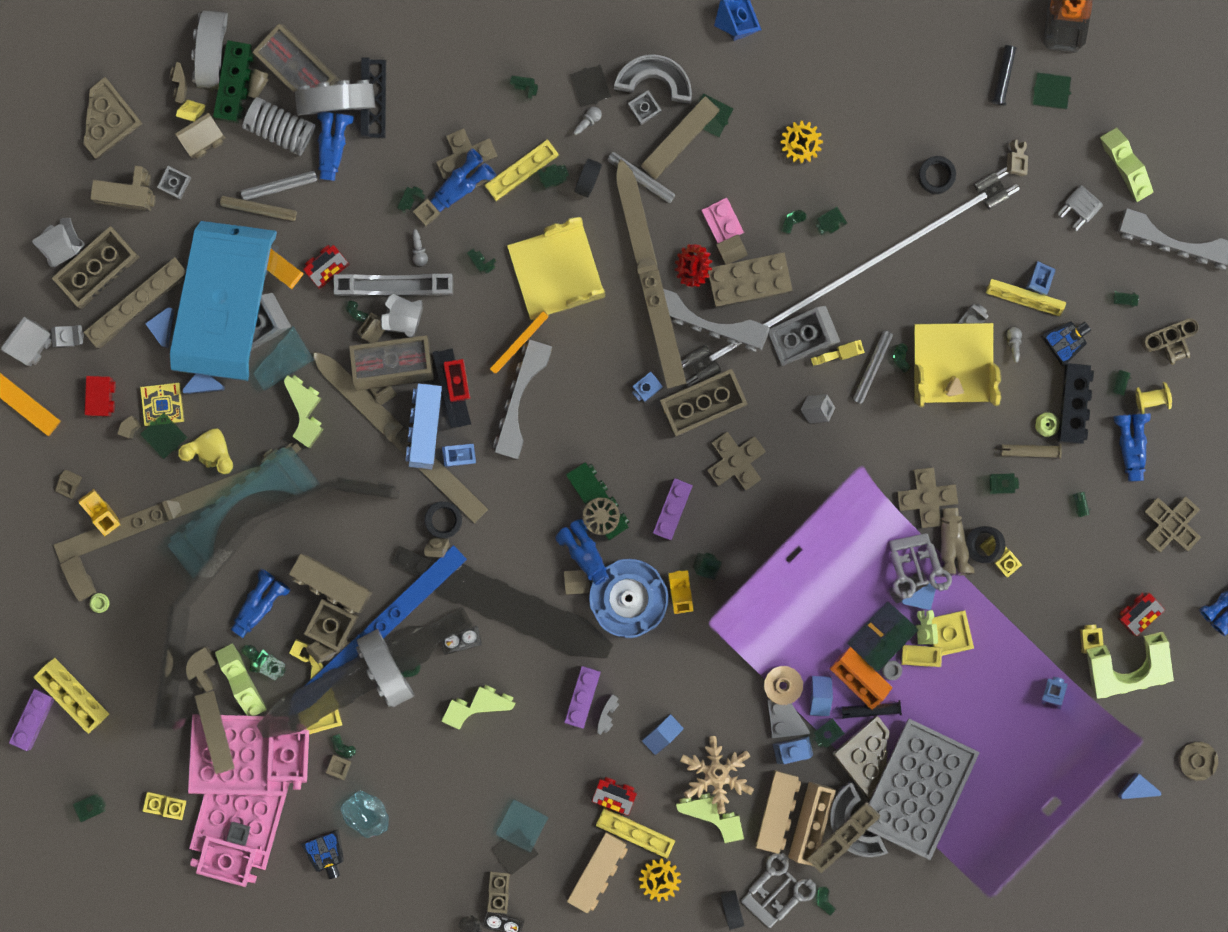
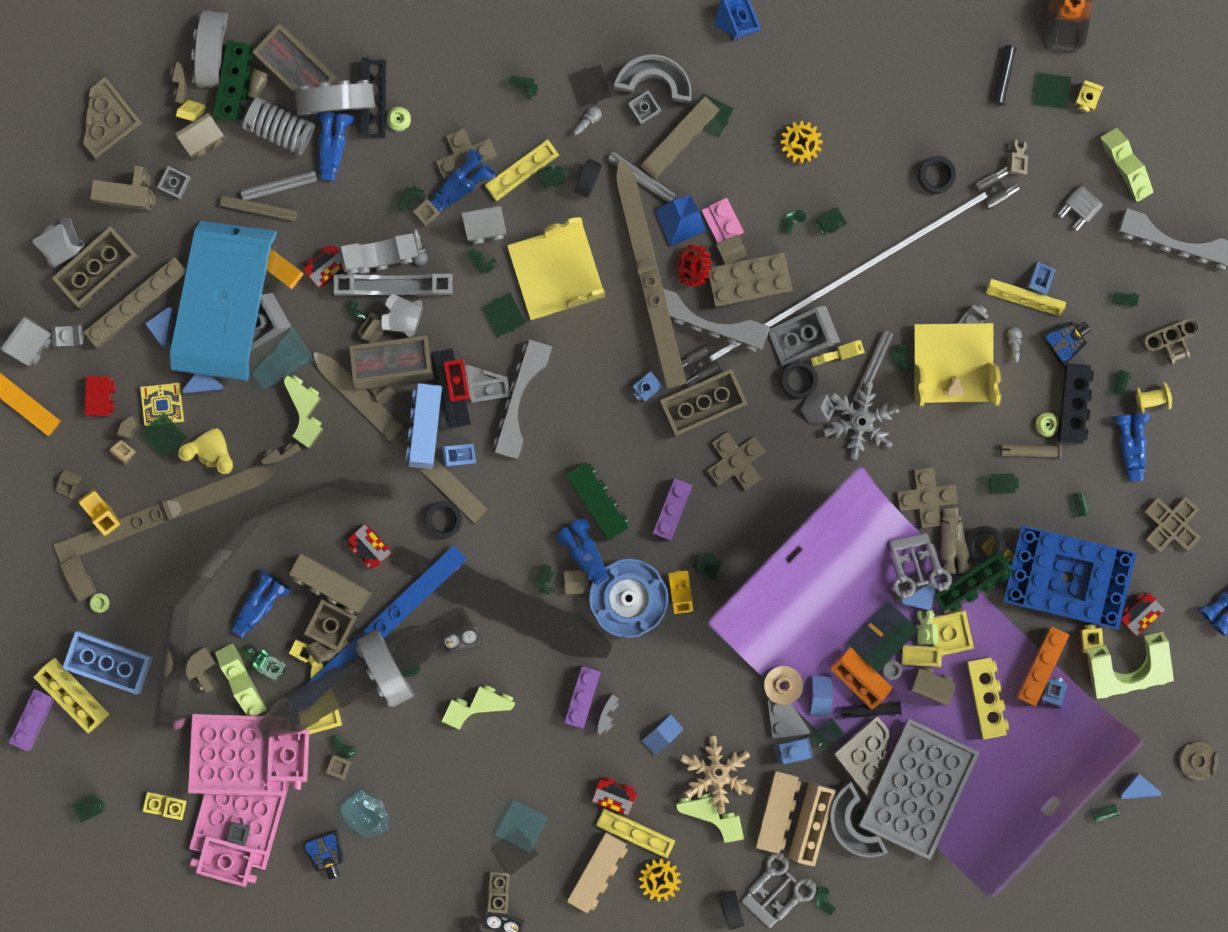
(107, 662): none -> light blue brick
(122, 452): none -> tan slope
(214, 732): dark tan slope -> none
(283, 473): clear light blue arch -> none
(369, 546): none -> brick
(378, 255): none -> light grey brick
(404, 121): none -> yellowish green plate
(436, 547): dark tan plate -> none
(484, 225): none -> light grey slope
(486, 385): none -> light grey wing
(504, 315): none -> clear green piece
(519, 342): light orange tile -> none
(545, 576): none -> clear green bracket
(601, 516): dark tan wheel -> none
(680, 220): none -> blue slope
(796, 365): none -> black tyre
(843, 837): dark tan slope -> none
(855, 415): none -> light grey piece
(933, 686): none -> dark tan slope
(973, 583): none -> dark green brick
(987, 729): none -> light yellow brick
(1042, 666): none -> orange brick
(1088, 88): none -> light yellow brick
(1098, 580): none -> blue slope
(1105, 813): none -> clear green pin

